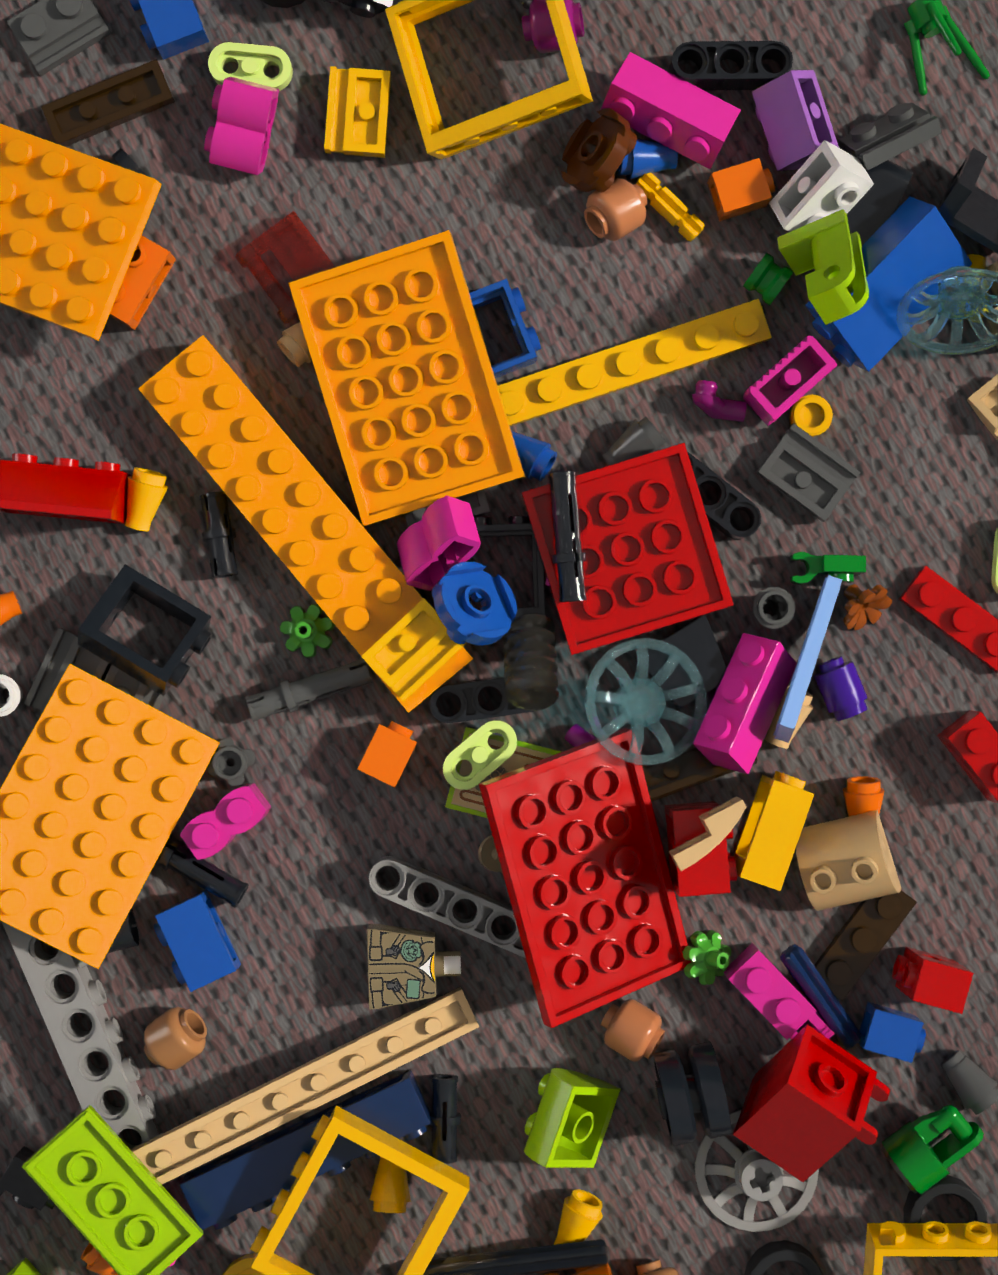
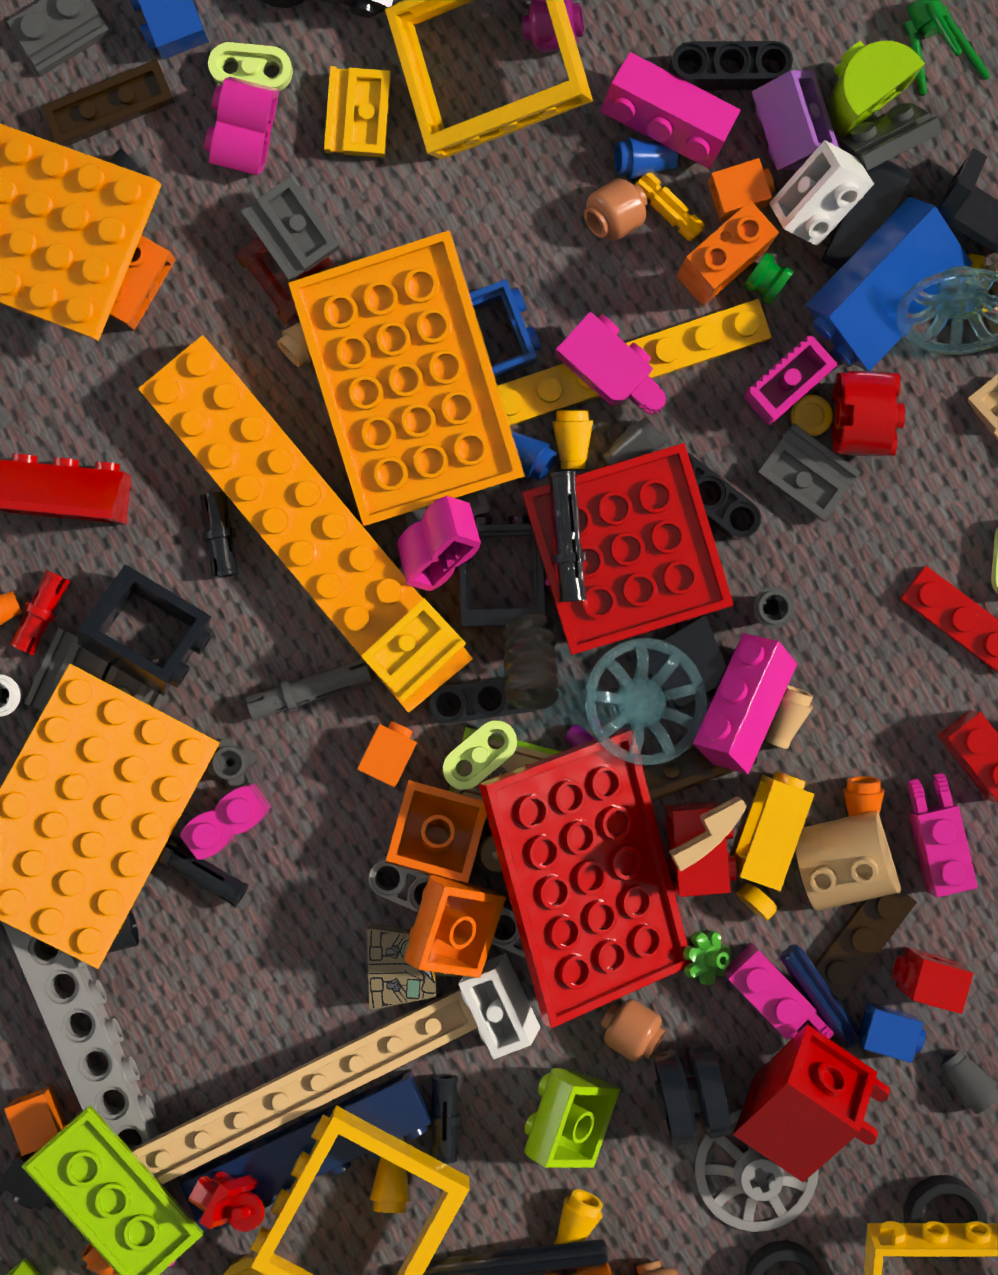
(35, 1119): none -> orange brick
(39, 612): none -> red pin
(144, 497): yellow cone -> none
(175, 1038): medium nougat head -> none
(196, 941): blue brick -> none
(228, 1201): none -> red hips
(290, 229): none -> dark grey plate
(315, 632): bright green plant -> none
(437, 832): none -> orange brick
(454, 927): none -> orange brick
(463, 620): blue plate -> none
(500, 1007): none -> white brick
(572, 437): none -> yellow cone
(597, 151): reddish brown plate -> none
(611, 365): none -> dark pink hinge
(717, 407): magenta arm -> none
(727, 256): none -> orange window
(757, 901): none -> yellow tile
(807, 659): light blue tile -> none
(837, 265): lime piece -> none
(838, 566): green plate -> none
(841, 688): dark purple brick -> none
(864, 605): dark orange plant -> none
(866, 413): none -> red brick
(869, 80): none -> lime brick
(917, 1160): green piece -> none
(940, 840): none -> dark pink hinge

